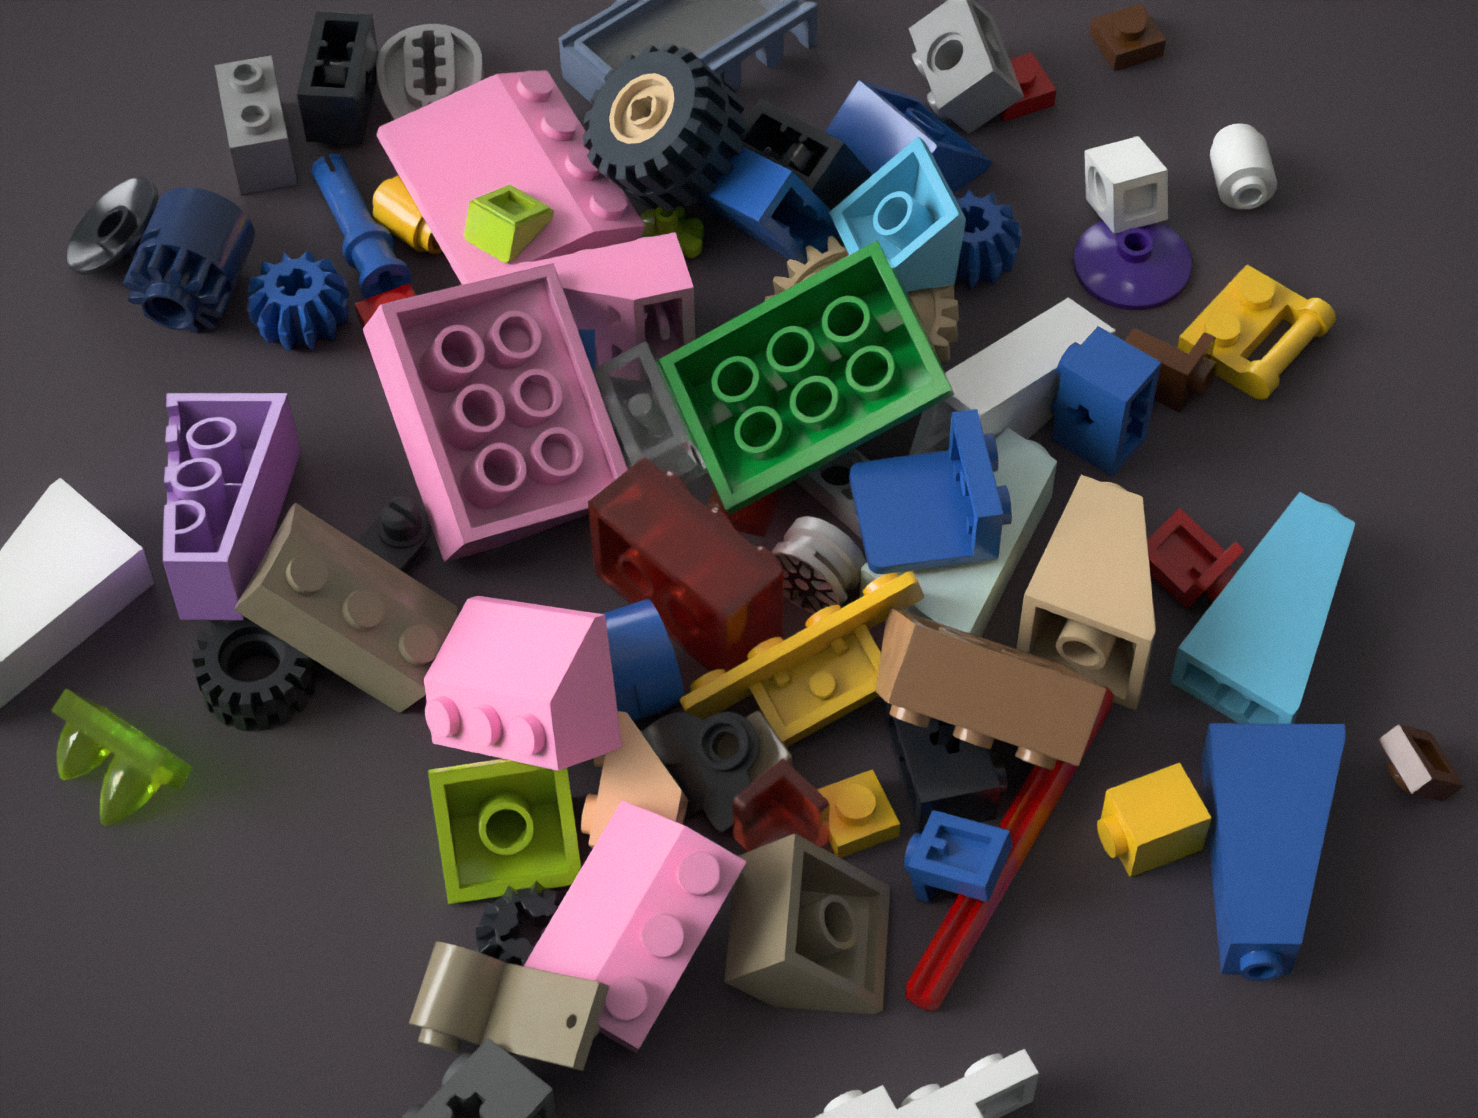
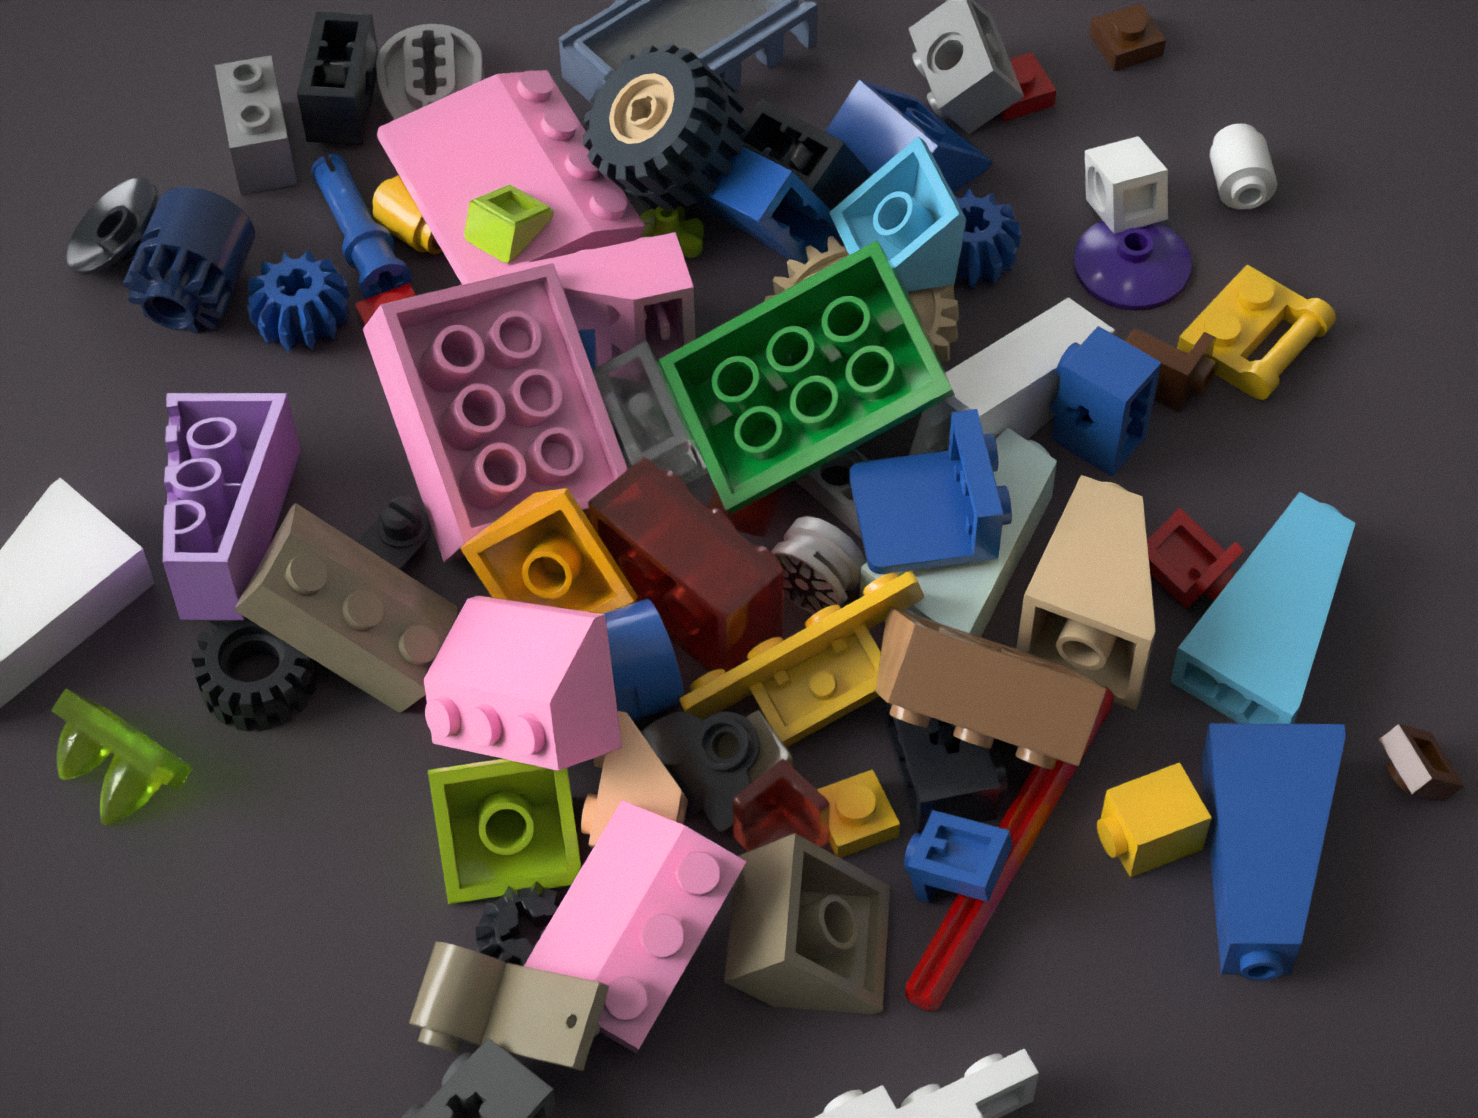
(548, 557): none -> light orange slope

